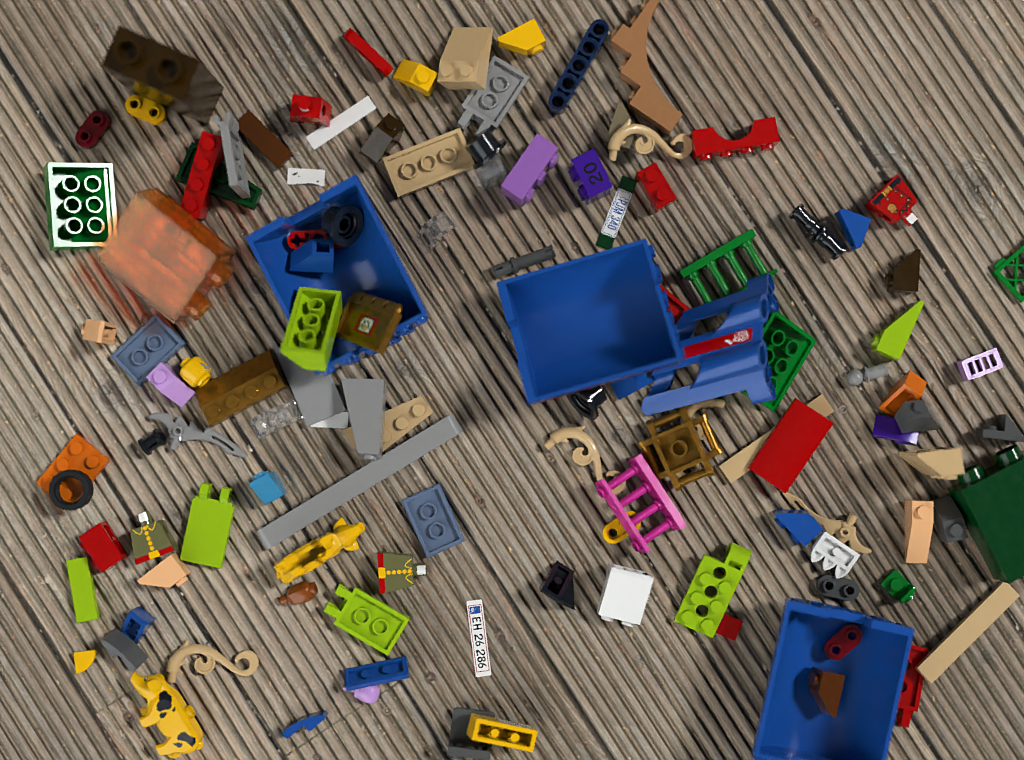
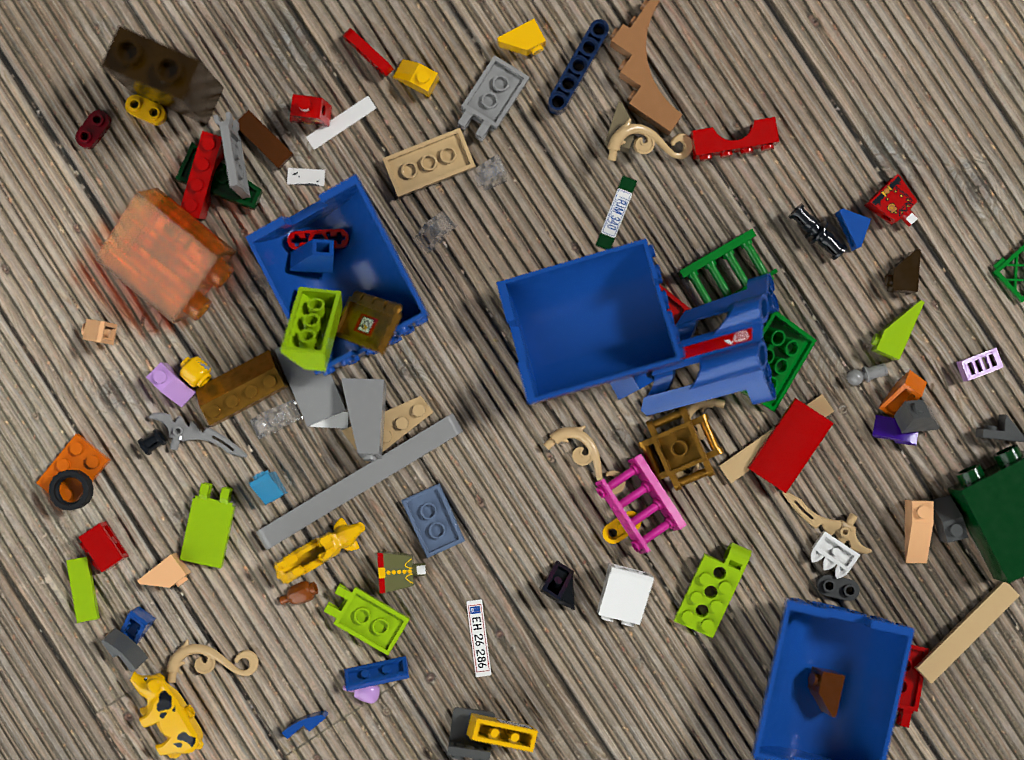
(79, 204): green slope -> none
(84, 659): yellow tile -> none
(147, 348): sand blue tile -> none
(151, 539): olive torso -> none
(343, 224): black piece -> none
(382, 138): dark brown slope -> none
(466, 58): tan slope -> none
(484, 147): black piece -> none
(524, 261): dark grey pin -> none
(530, 170): medium lavender brick -> none
(588, 401): black piece -> none
(590, 177): dark purple brick -> none
(655, 187): red brick -> none
(729, 627): red tile -> none
(799, 523): blue slope -> none
(841, 640): dark red plate -> none
(898, 586): green bracket -> none
(936, 461): tan slope -> none

